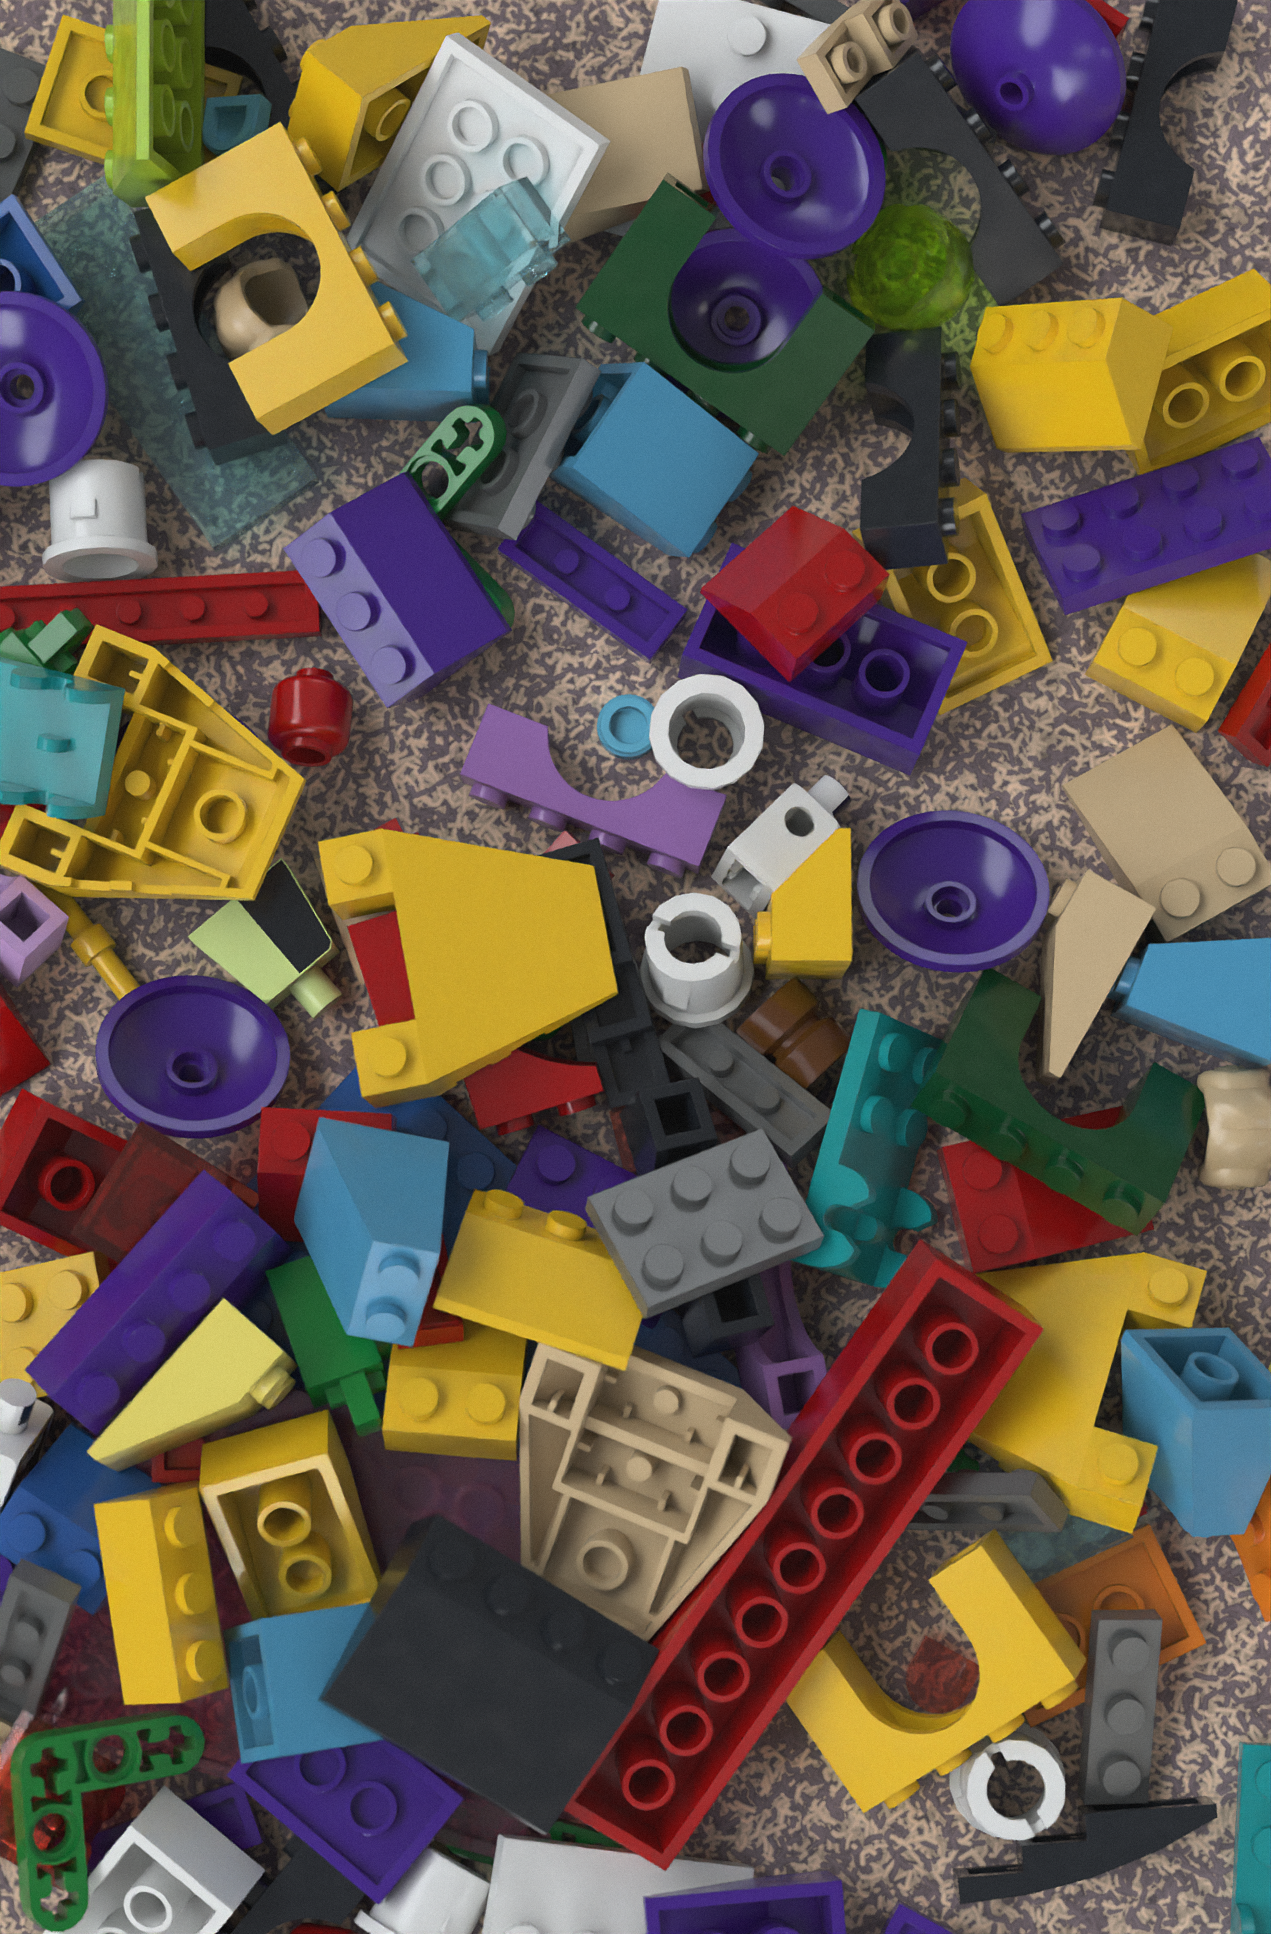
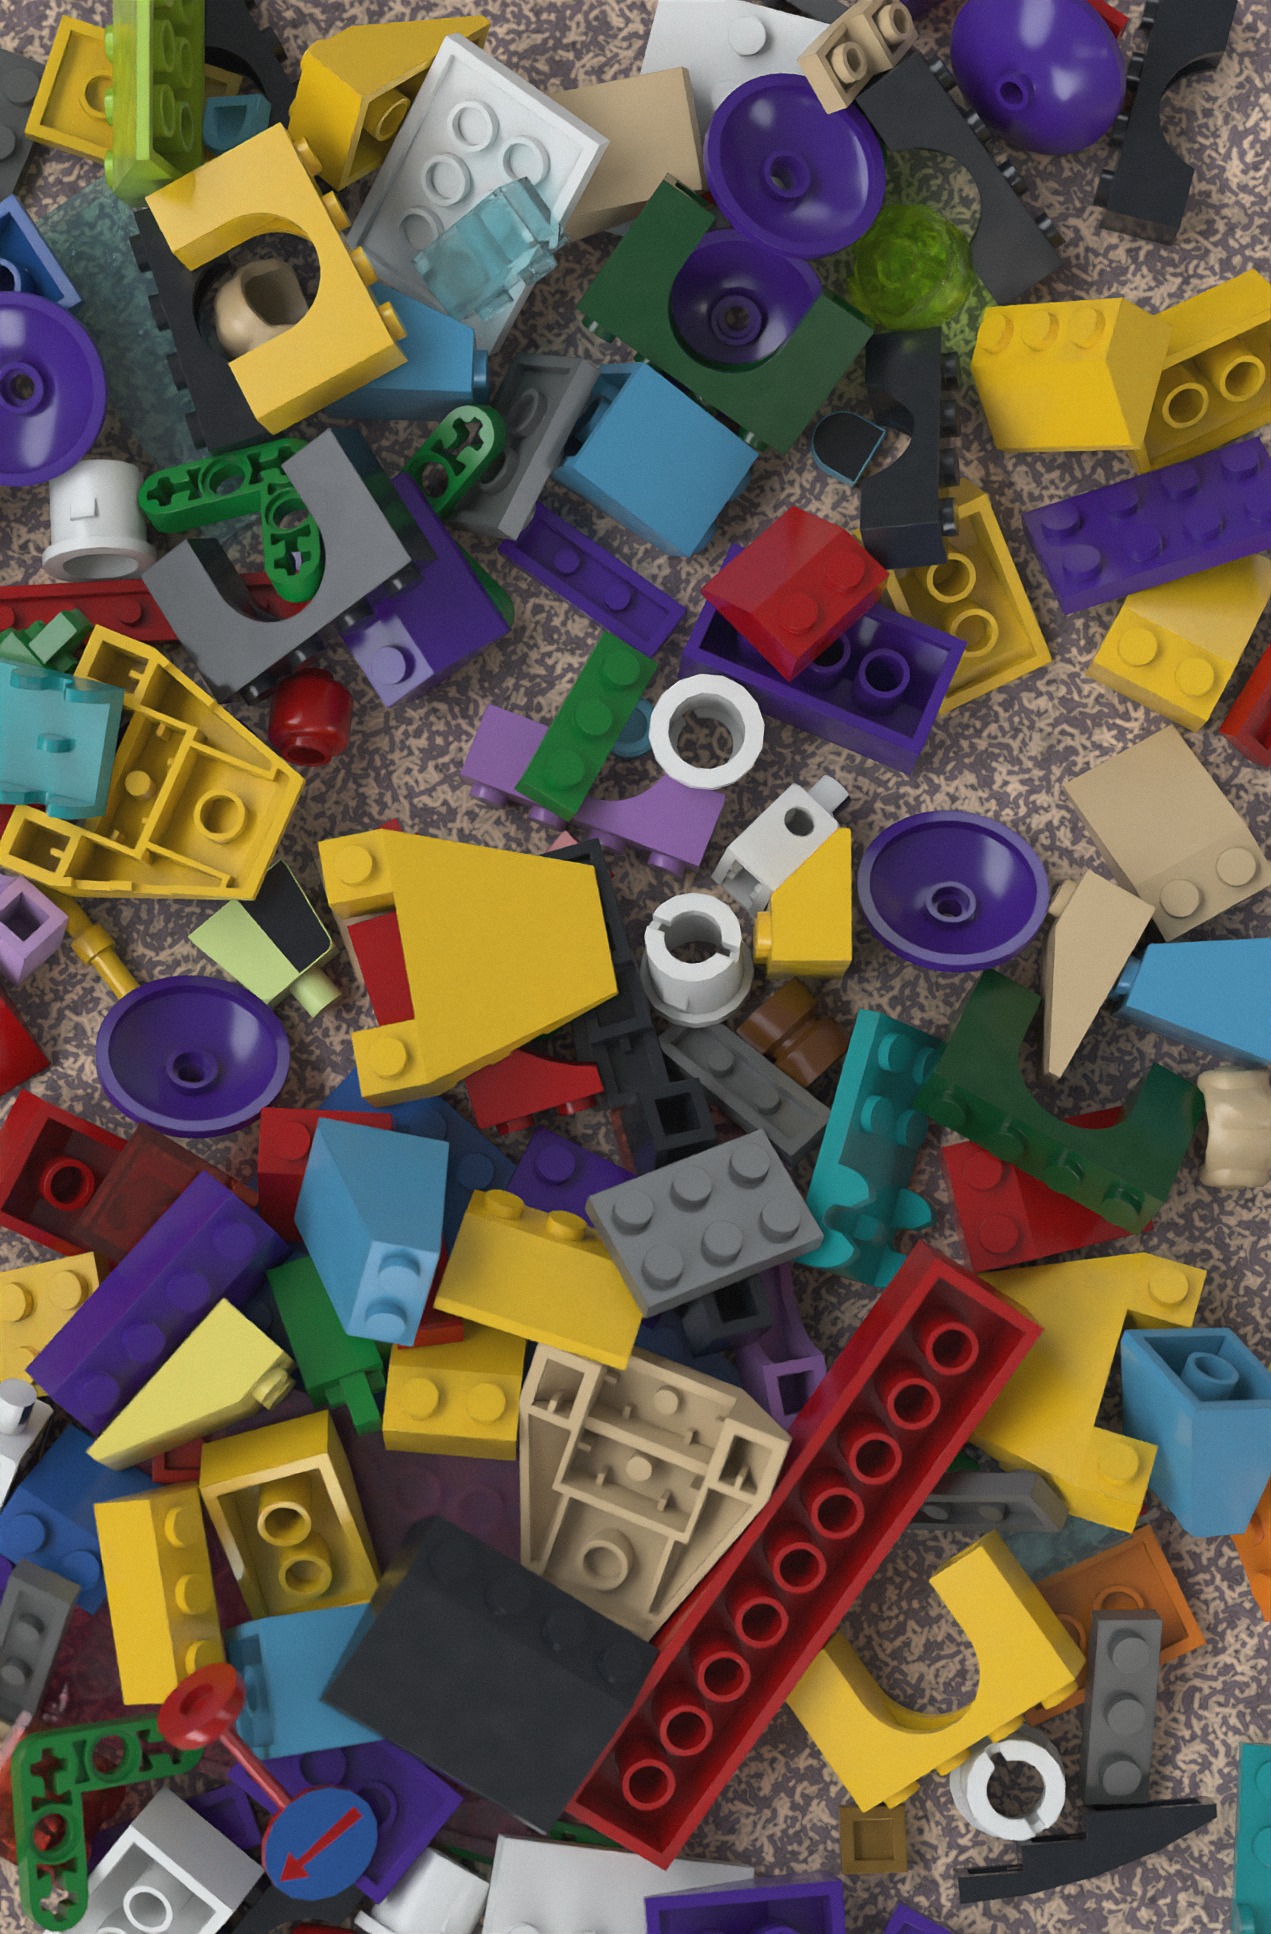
(273, 497): none -> green beam
(317, 1837): none -> piece
(369, 555): none -> arch
(586, 726): none -> green plate
(845, 445): none -> black tile
(872, 1839): none -> pearl gold plate
(939, 1676): clear red tile -> none

